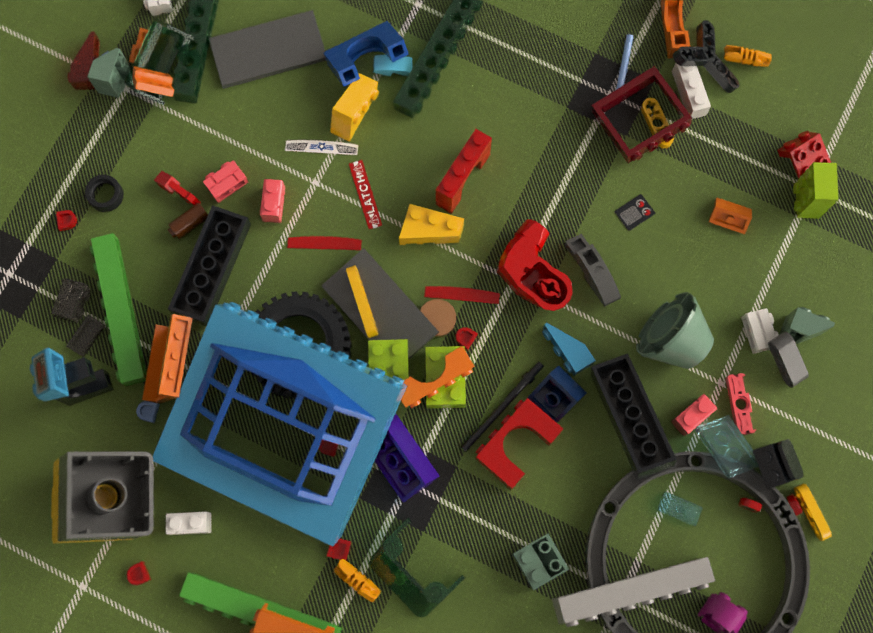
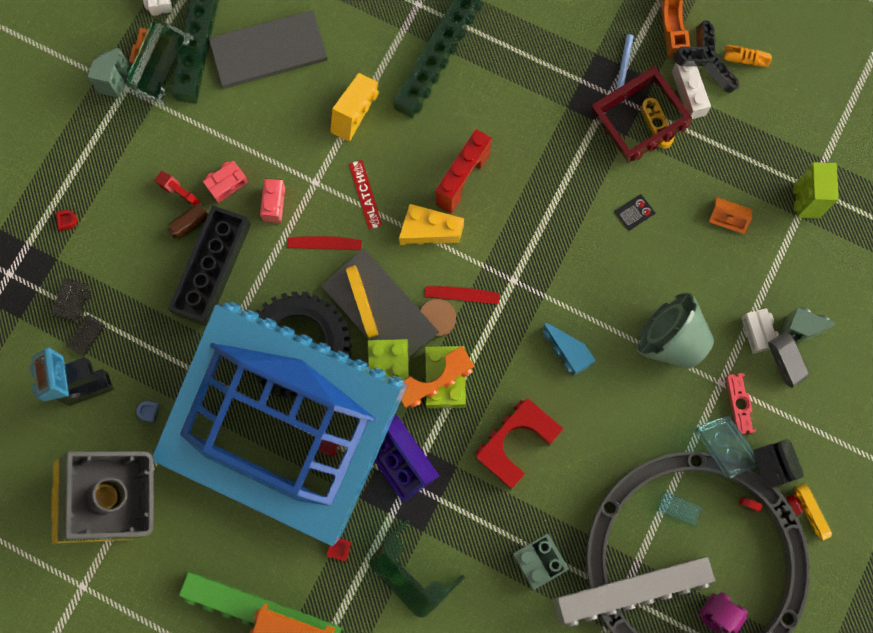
(82, 63): clear red slope -> none
(97, 181): black tyre -> none
(119, 310): bright green brick -> none
(138, 574): red tile -> none
(152, 81): orange slope -> none
(167, 360): orange panel -> none
(188, 523): white brick -> none
(321, 147): white sticker -> none
(357, 580): light orange hinge -> none
(379, 38): blue arch -> none
(384, 66): medium azure slope -> none
(465, 337): red tile -> none
(527, 379): black bar -> none
(530, 274): red piece -> none
(557, 394): dark blue slope -> none
(594, 268): dark grey slope -> none
(633, 416): black brick -> none
(694, 415): coral brick -> none
(804, 151): red bracket -> none

